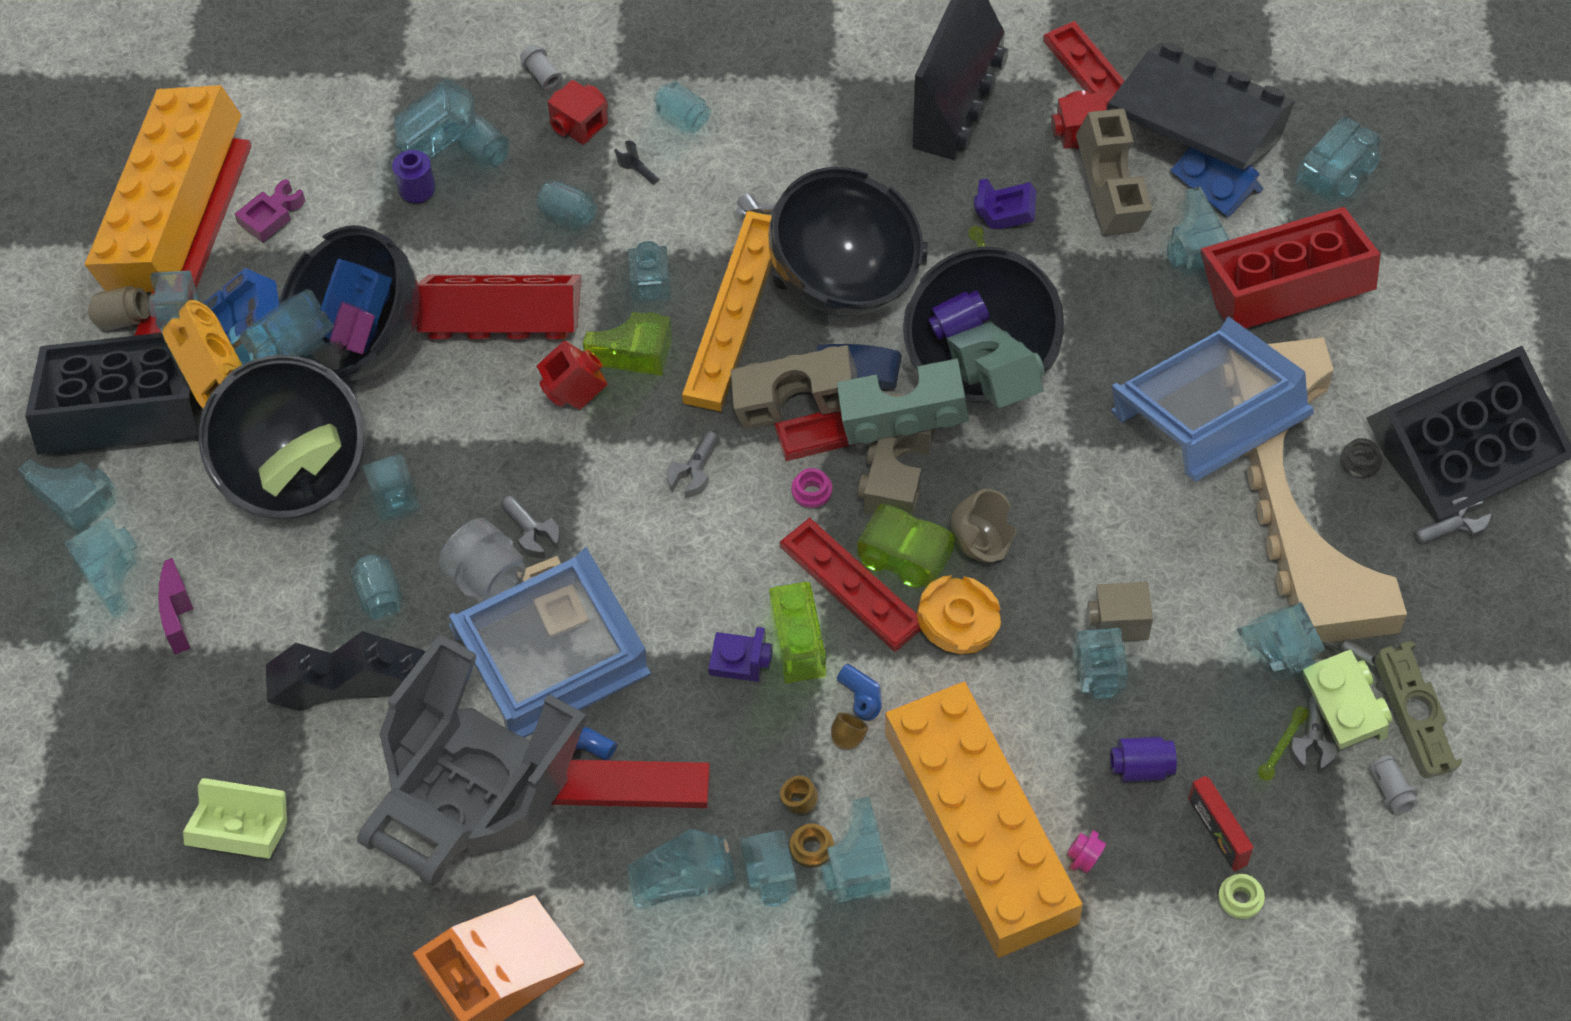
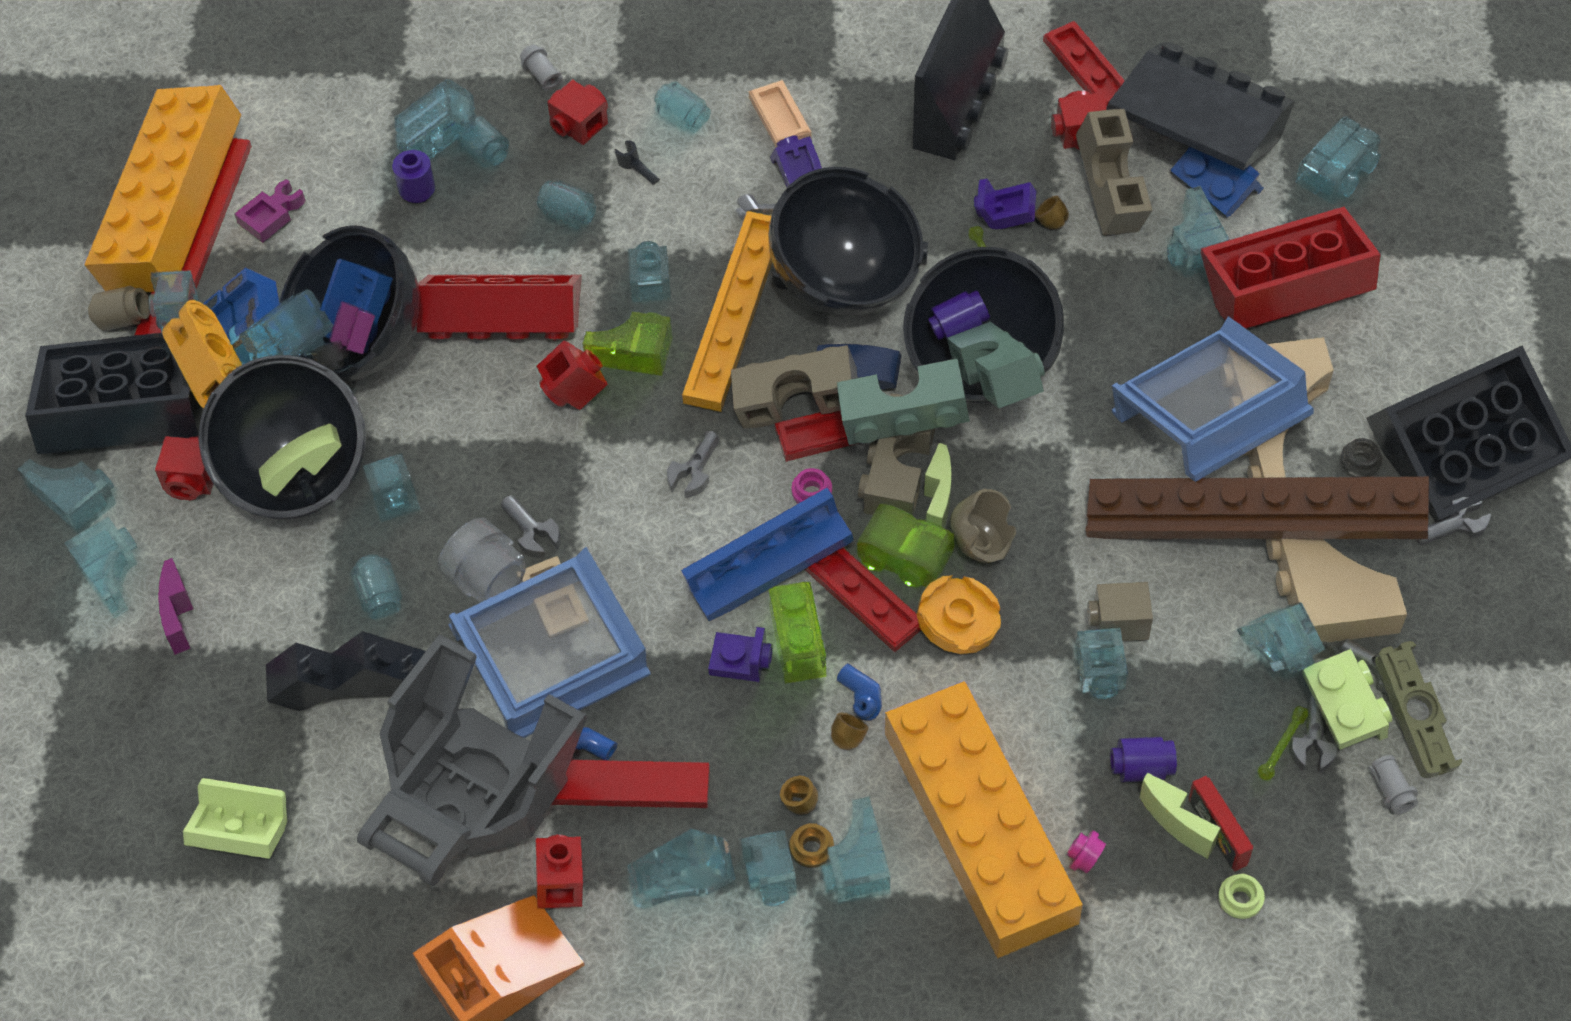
(182, 469): none -> red brick
(559, 872): none -> red brick
(767, 555): none -> blue fence
(779, 112): none -> light nougat tile
(795, 158): none -> dark purple bracket
(938, 486): none -> yellowish green slope
(1052, 213): none -> pearl gold hinge
(1167, 807): none -> yellowish green slope
(1259, 508): none -> reddish brown plate

